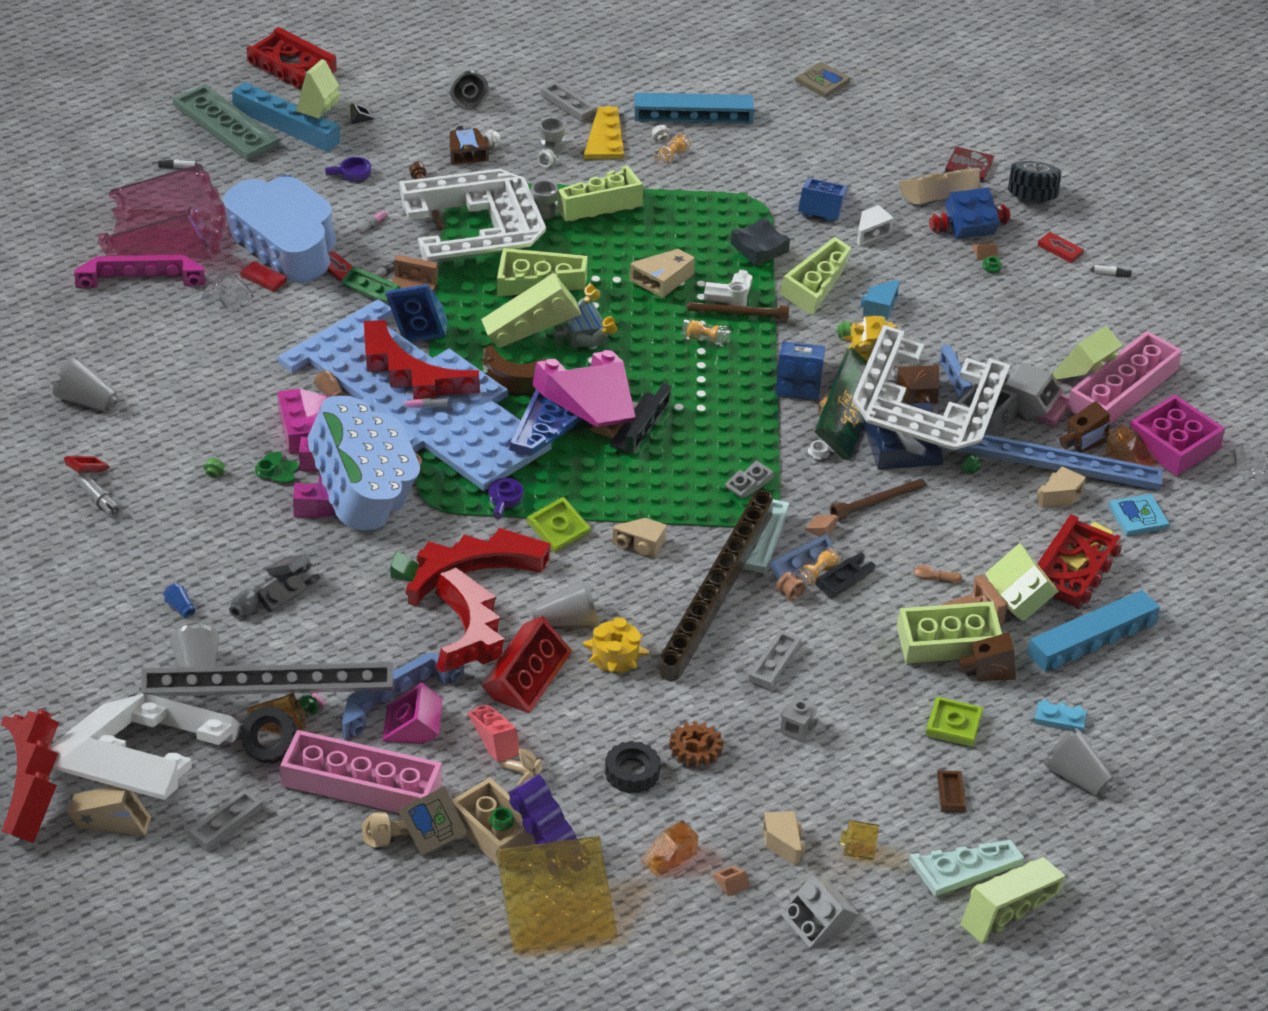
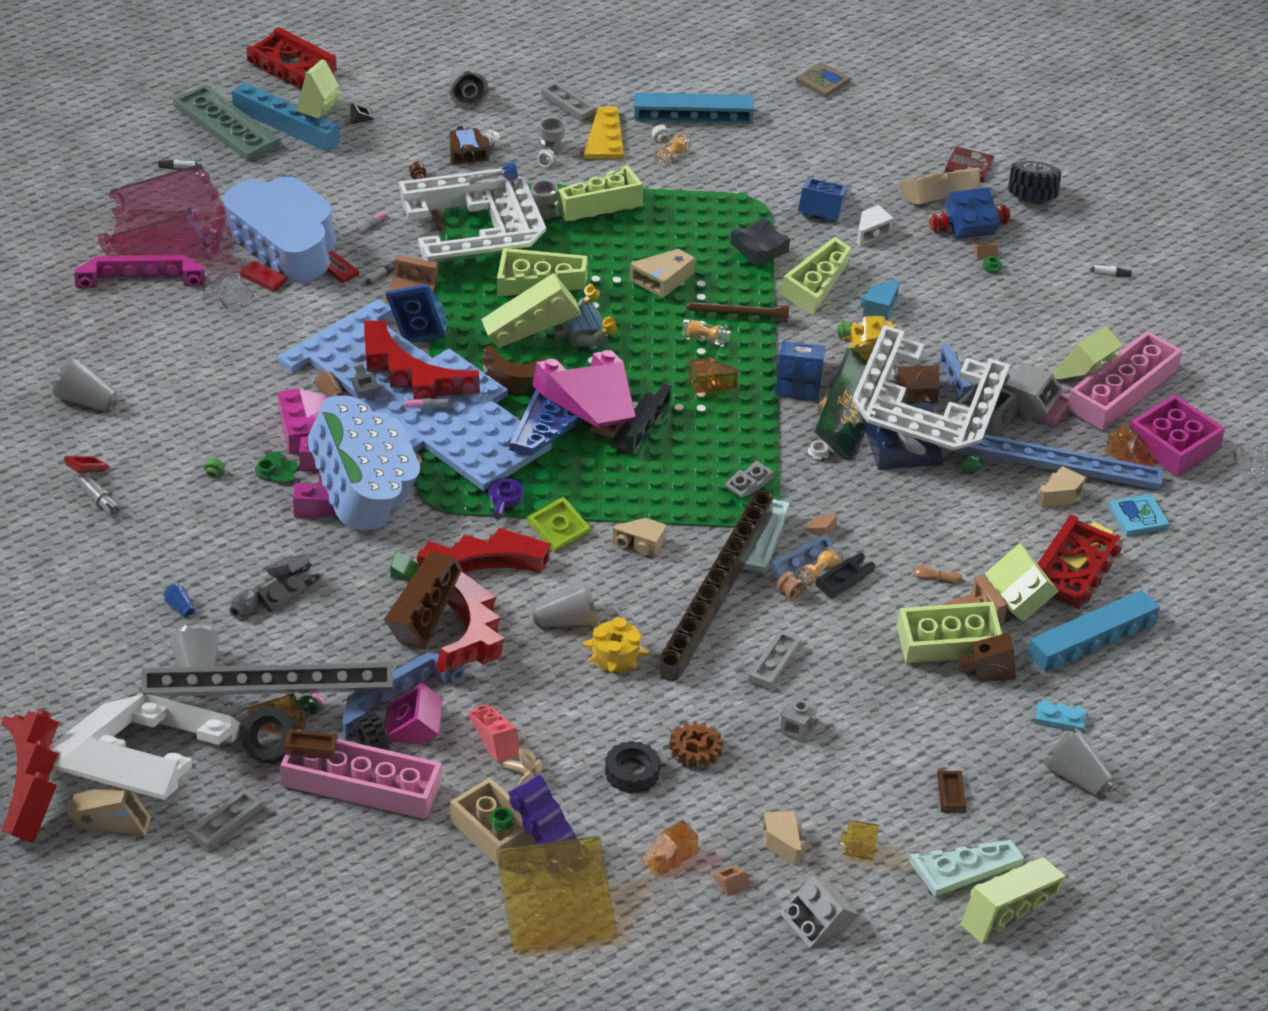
(310, 744): none -> reddish brown tile
(351, 169): dark purple piece -> none
(364, 384): none -> dark grey plate
(368, 284): green plate -> none
(371, 732): none -> black tyre
(382, 829): tan piece -> none
(423, 600): none -> reddish brown wedge
(433, 820): dark tan tile -> none
(508, 171): none -> hinge
(527, 666): red slope -> none
(711, 375): none -> clear orange slope
(731, 294): white piece -> none
(842, 510): reddish brown piece -> none
(954, 721): lime plate -> none
(1060, 247): red tile -> none
(1087, 428): reddish brown torso -> none

